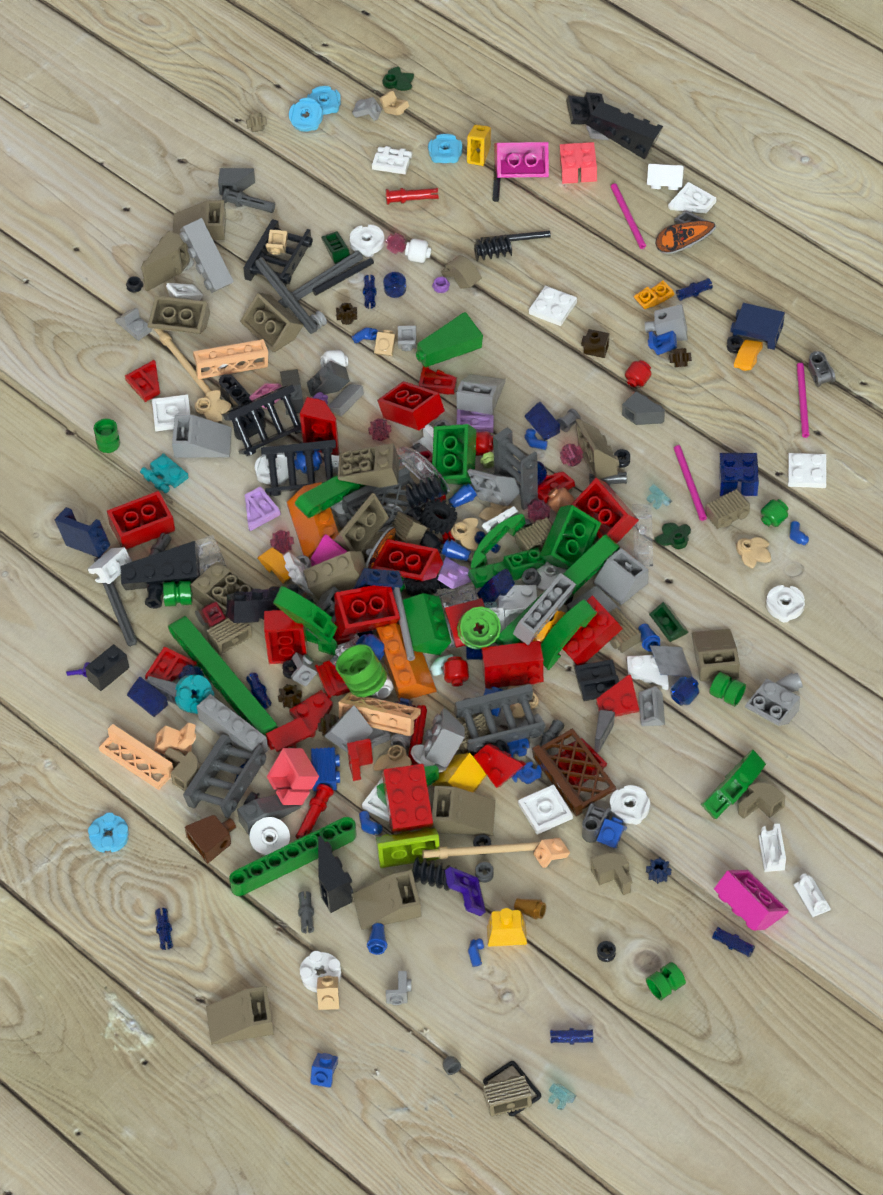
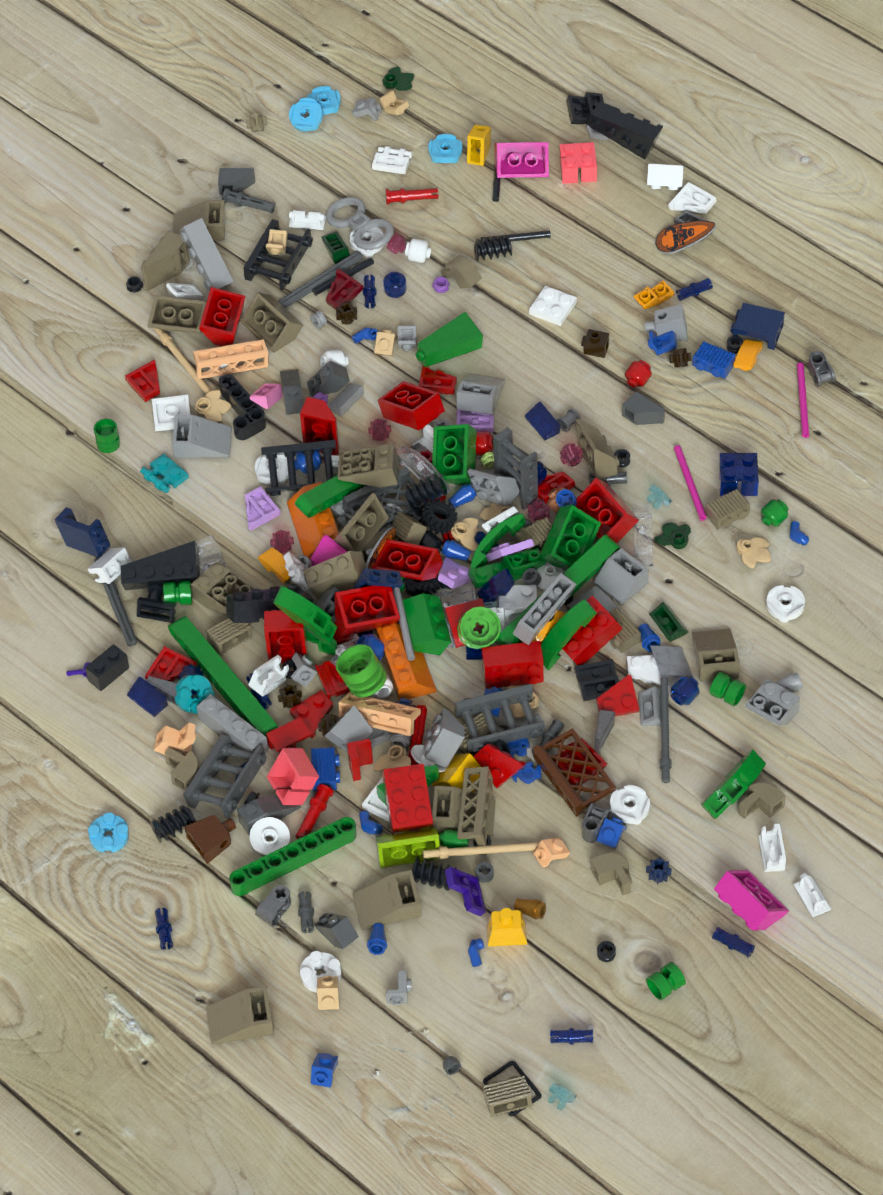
(133, 324): light grey slope -> none
(138, 750): light nougat fence -> none
(141, 520): red brick -> none
(157, 607): none -> black tile
(161, 544): dark grey pin -> none
(172, 823): none -> black piece
(210, 614): dark red leg -> none
(222, 316): none -> red slope
(252, 408): black fence -> none
(268, 676): none -> white hinge
(274, 905): none -> flat silver piece
(286, 295): dark grey axle -> none
(311, 221): none -> white hinge
(333, 882): black slope -> none
(336, 929): none -> dark grey slope
(343, 290): none -> dark red wing
(360, 223): none -> light grey bar
(438, 663): light aqua arm -> none
(450, 839): none -> green brick
(456, 671): red head -> none
(482, 807): none -> dark tan fence
(505, 549): none -> lavender wing
(533, 441): blue arm -> none
(545, 809): white plate -> none
(565, 496): none -> blue wheel
(628, 216): dark pink piece -> none
(665, 761): none -> dark grey bar
(713, 360): none -> blue brick
(807, 470): white plate -> none

